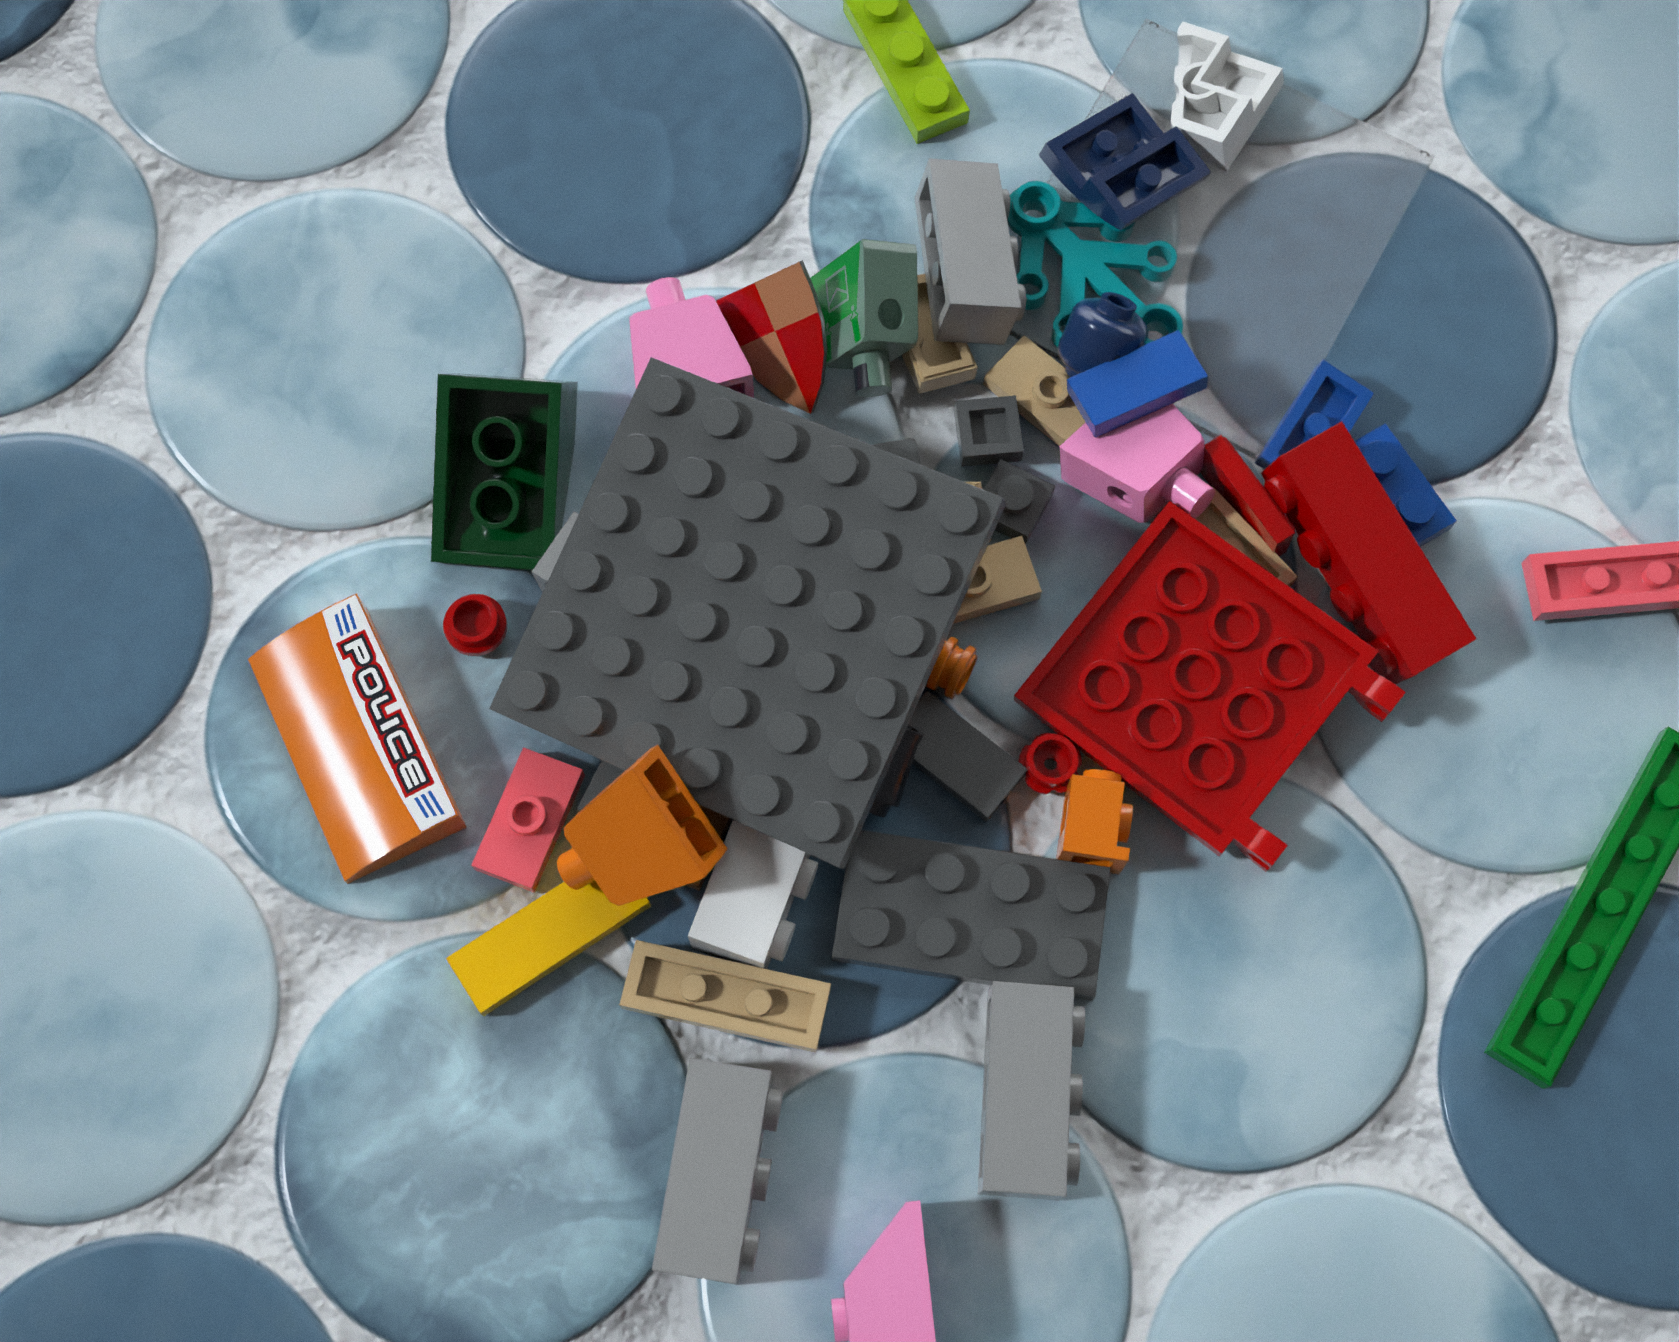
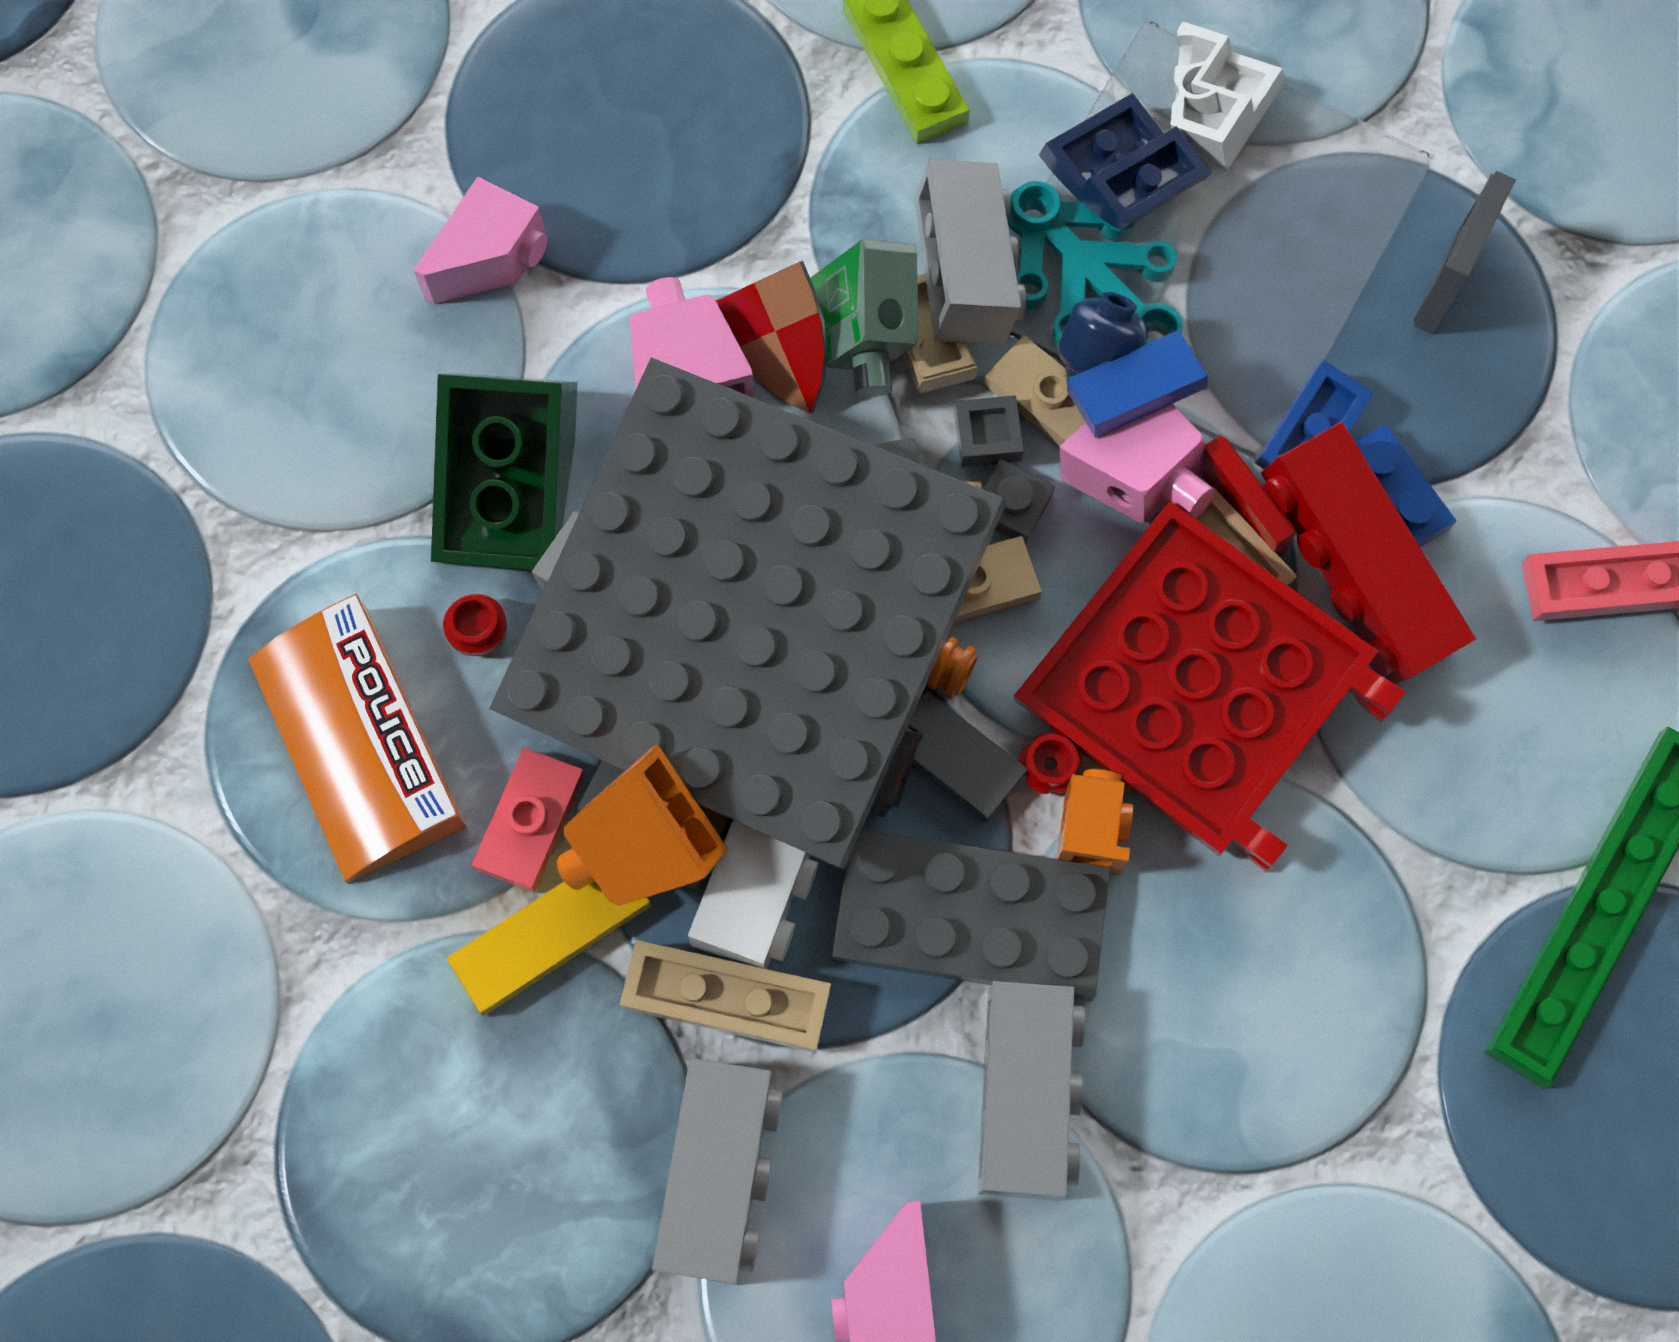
(482, 245): none -> bright pink slope
(1463, 251): none -> dark grey tile

